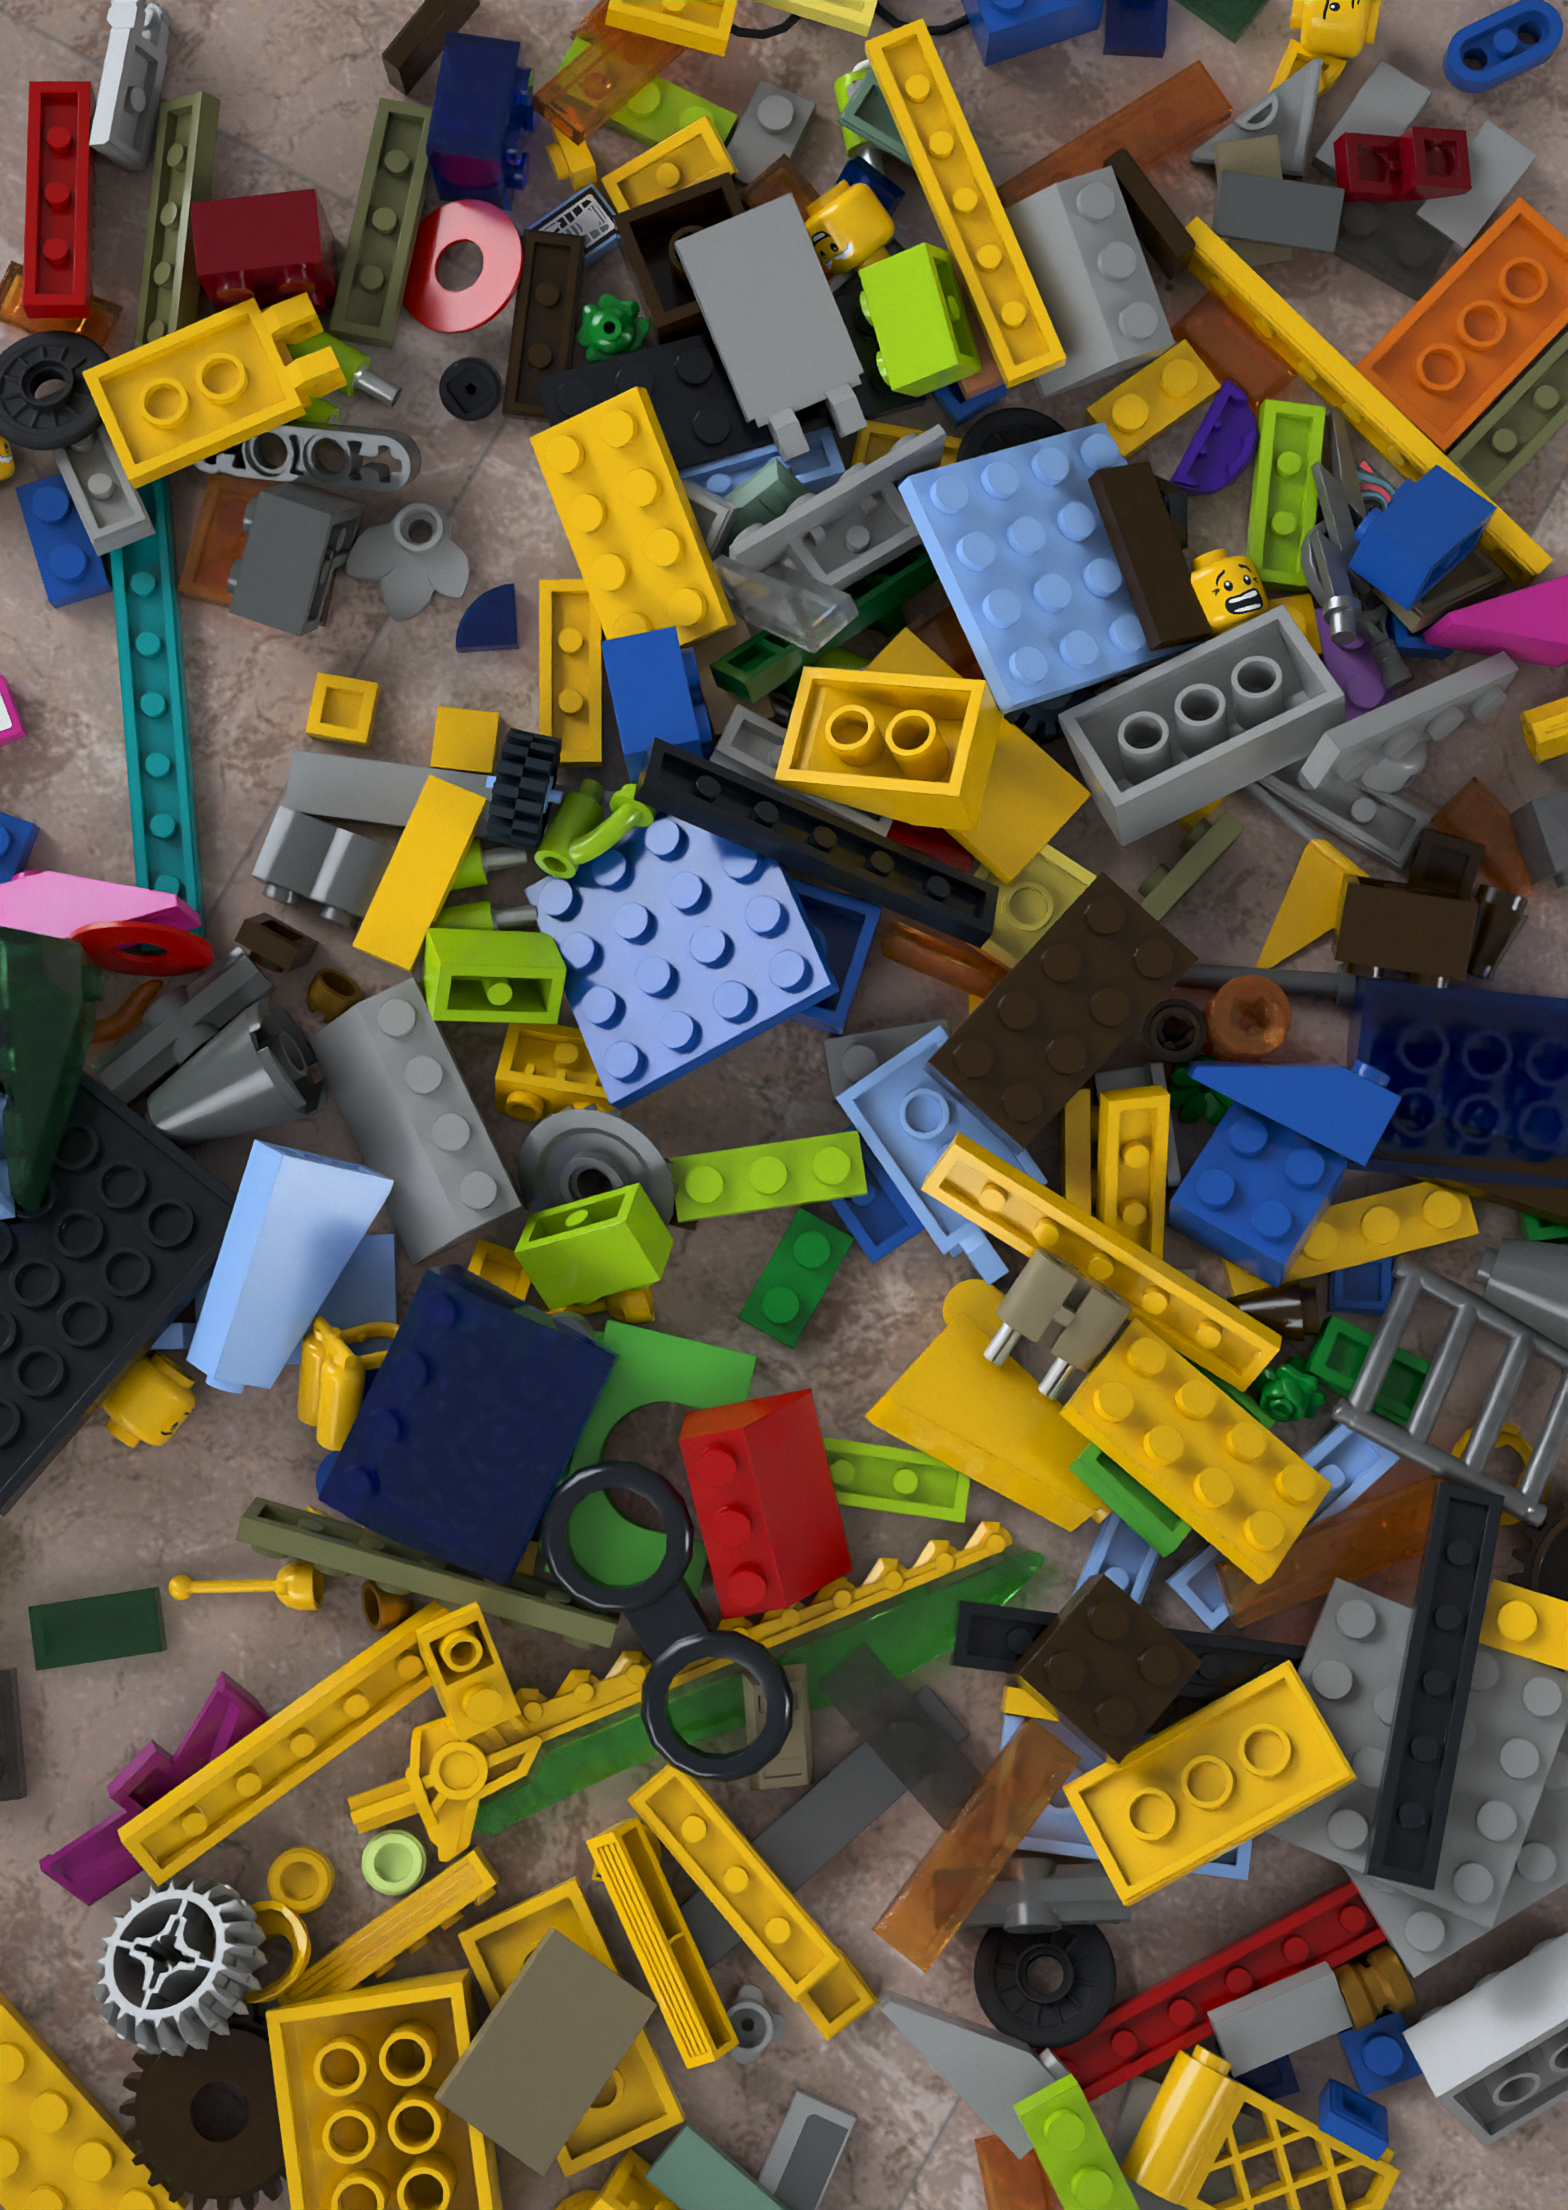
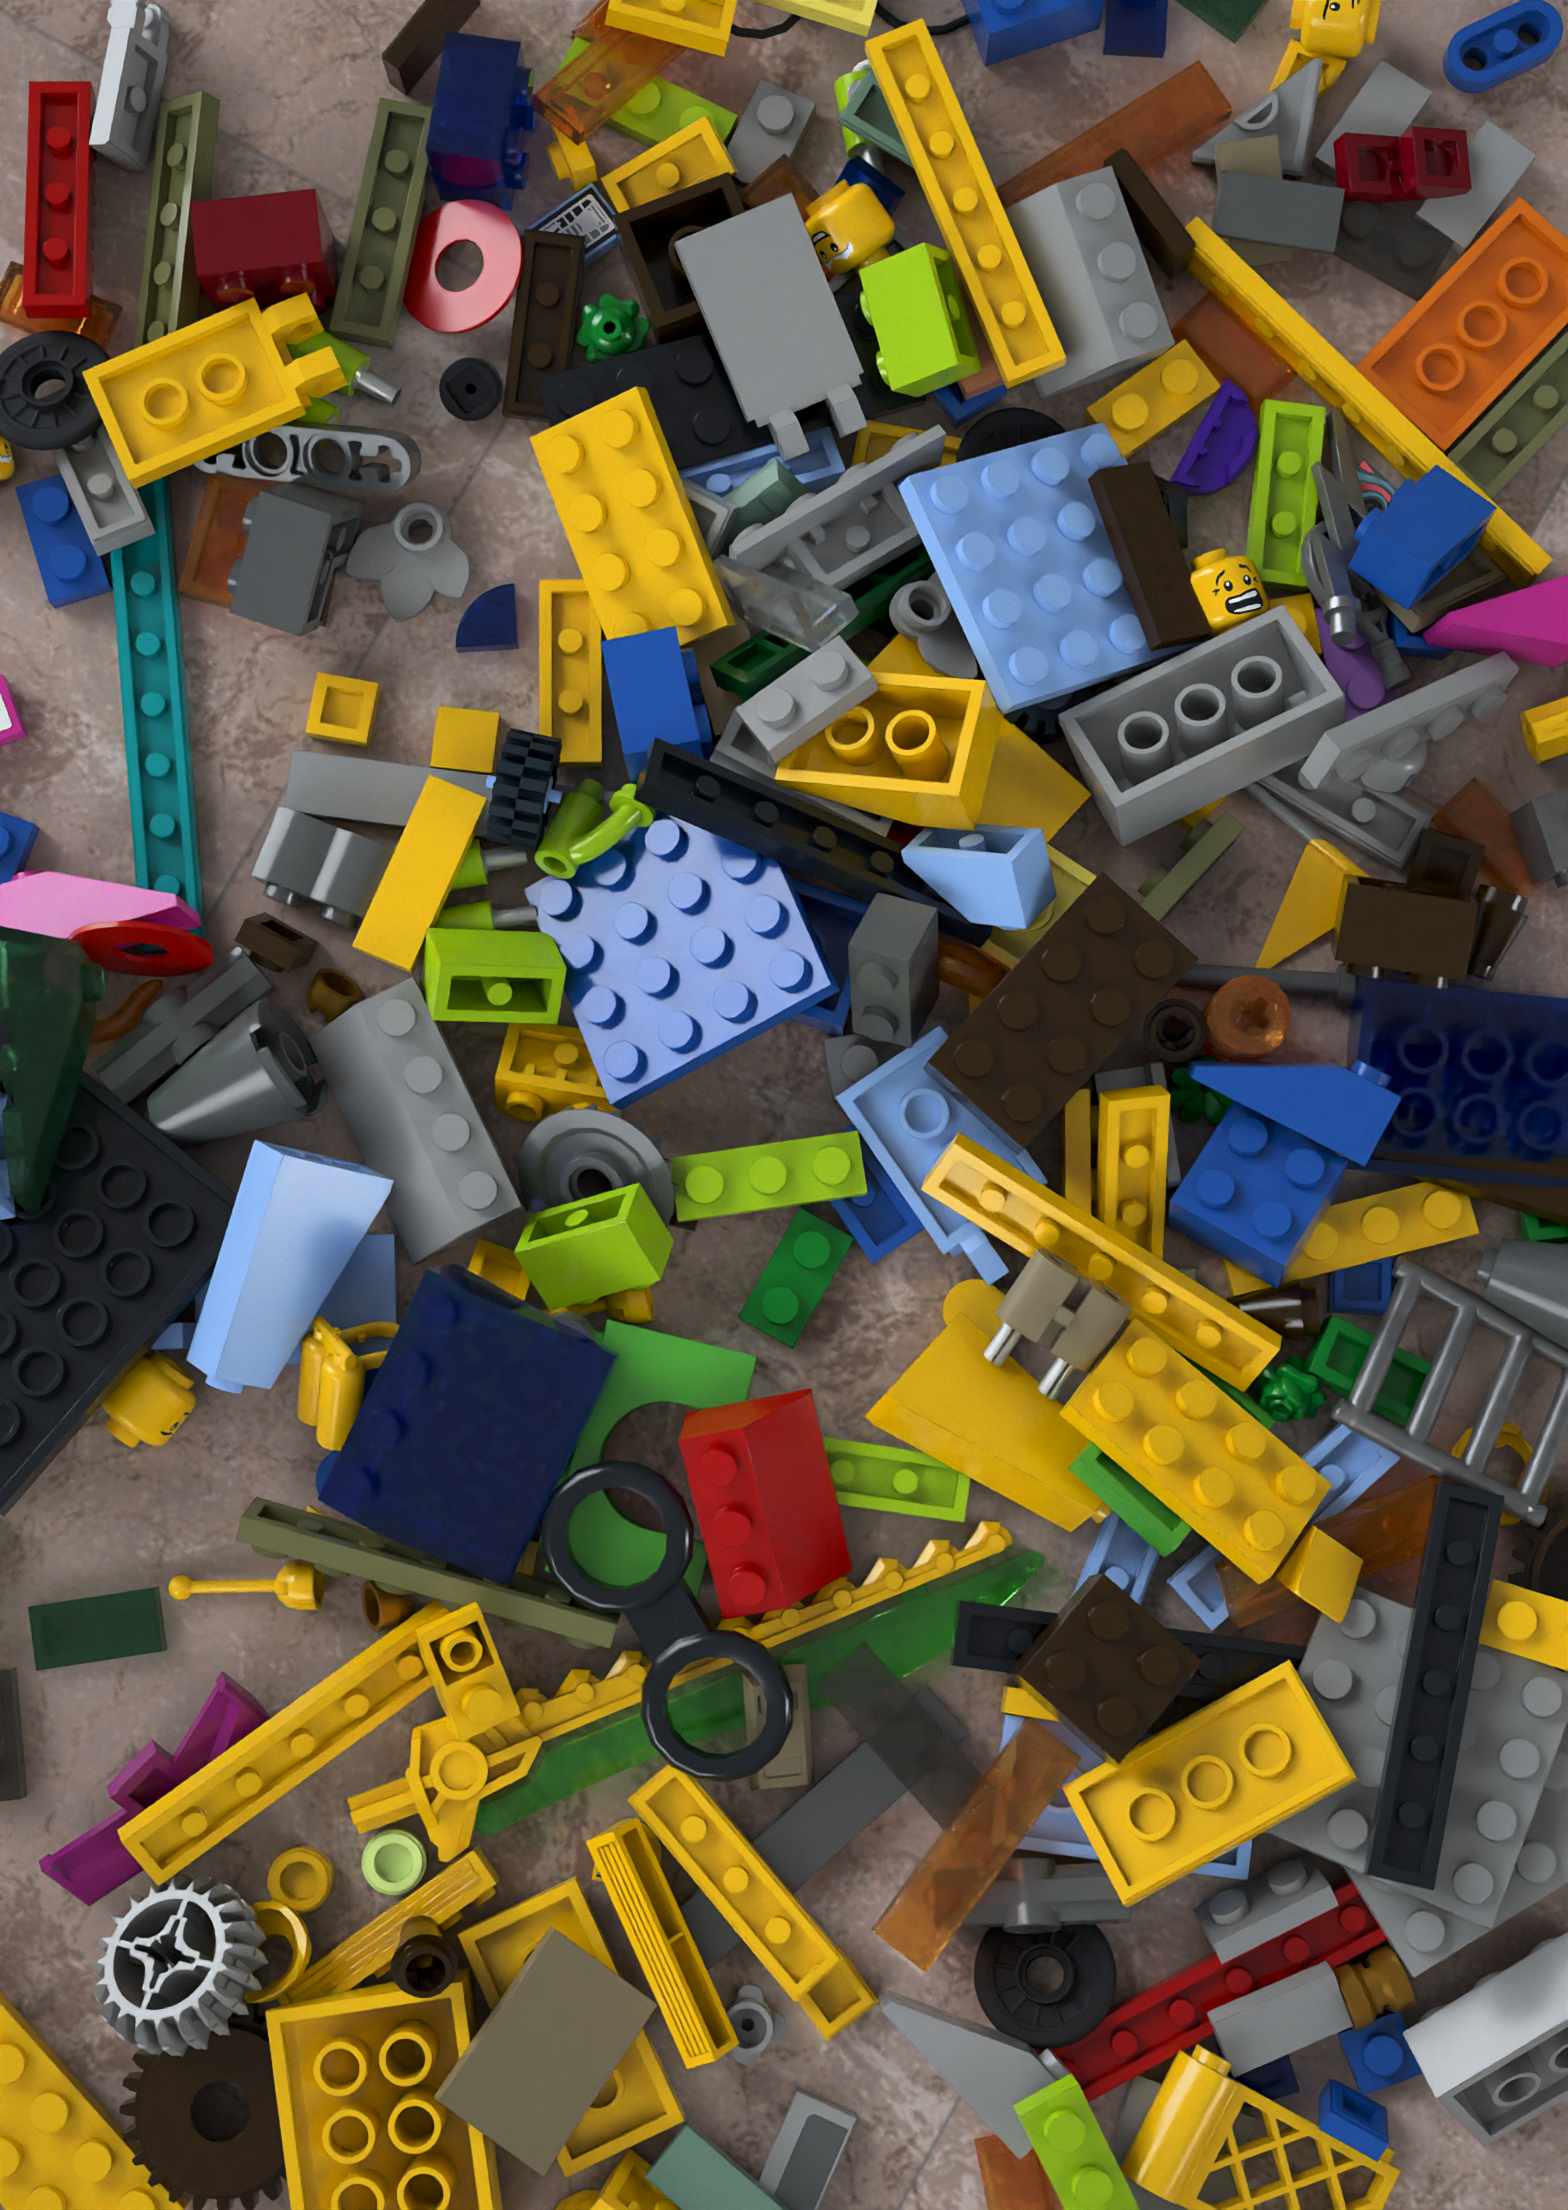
(423, 1959): none -> dark brown cone
(807, 699): none -> light grey plate
(894, 969): none -> dark grey brick
(938, 637): none -> light grey plate
(986, 874): none -> light blue slope
(1265, 1907): none -> light grey plate
(1322, 1573): none -> yellow slope

